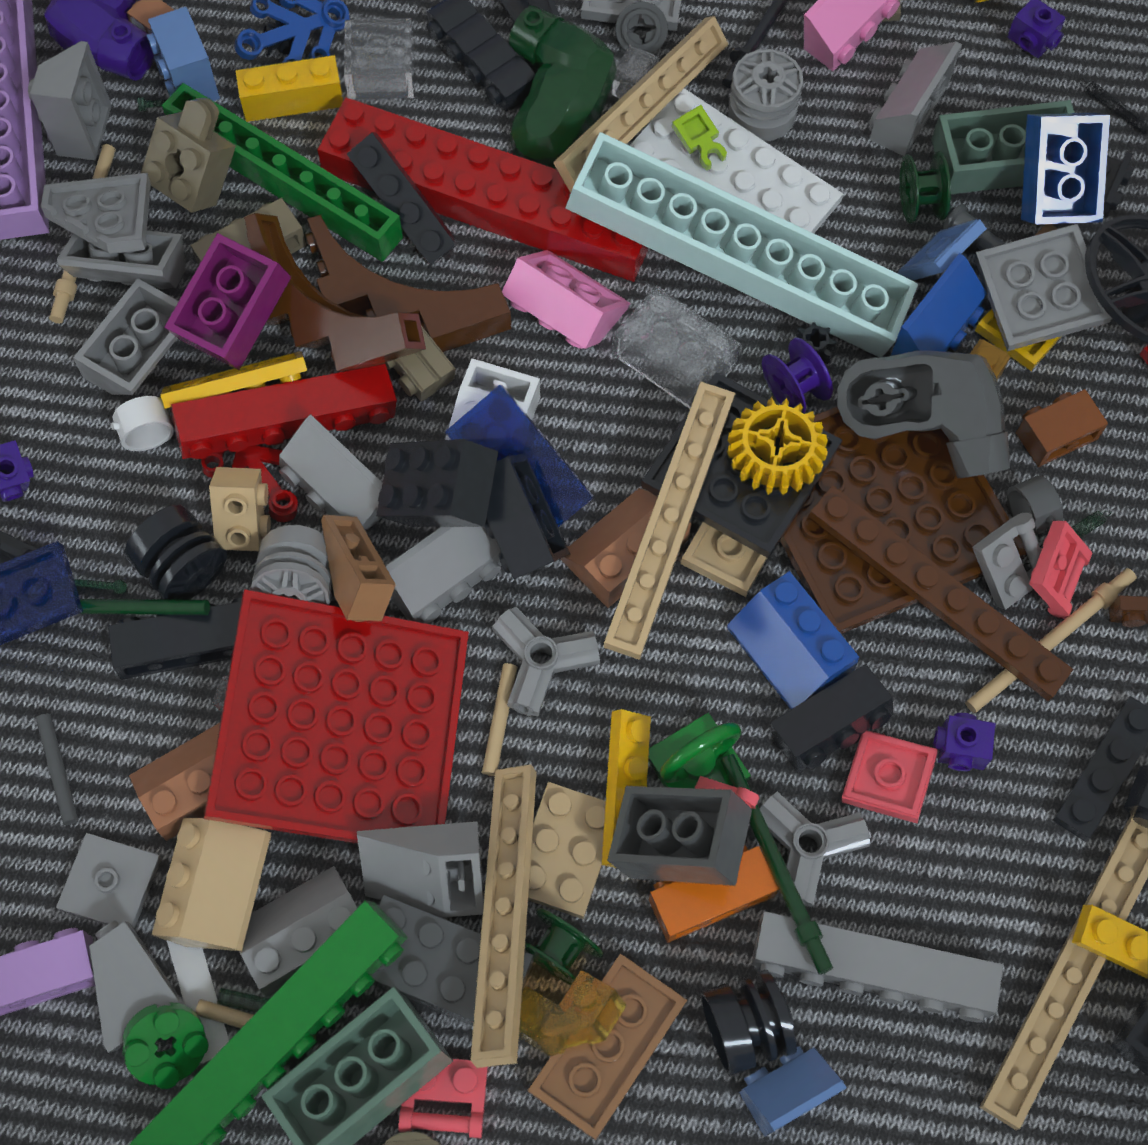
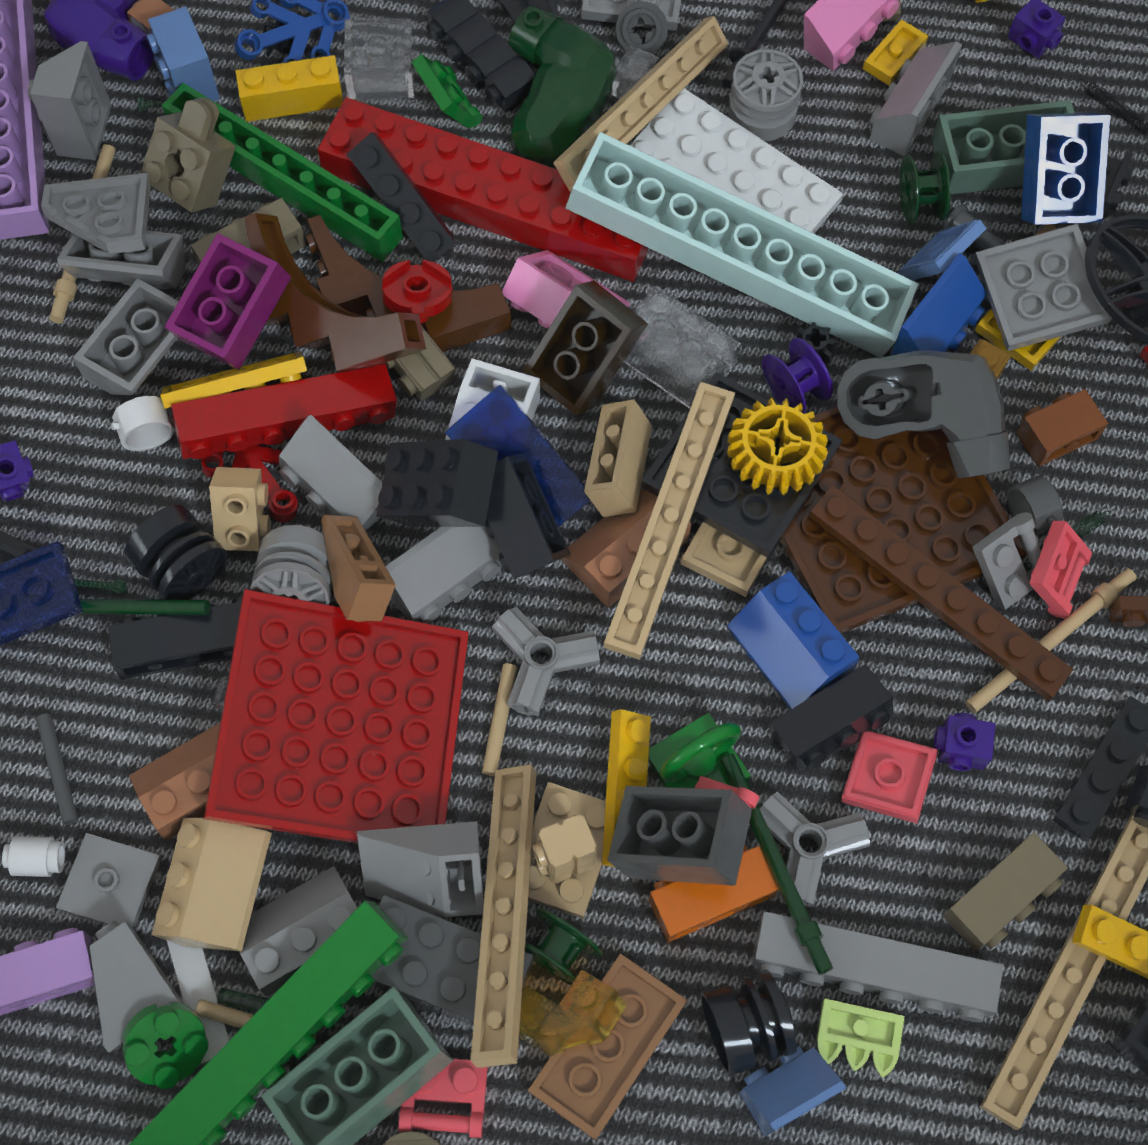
(33, 856): none -> white brick
(430, 301): none -> red plate
(446, 91): none -> green plate
(565, 849): none -> tan brick
(585, 347): none -> dark brown brick
(618, 458): none -> tan brick
(697, 133): lime plate -> none
(861, 1033): none -> yellowish green plate
(893, 51): none -> yellow plate
(1006, 893): none -> dark tan brick

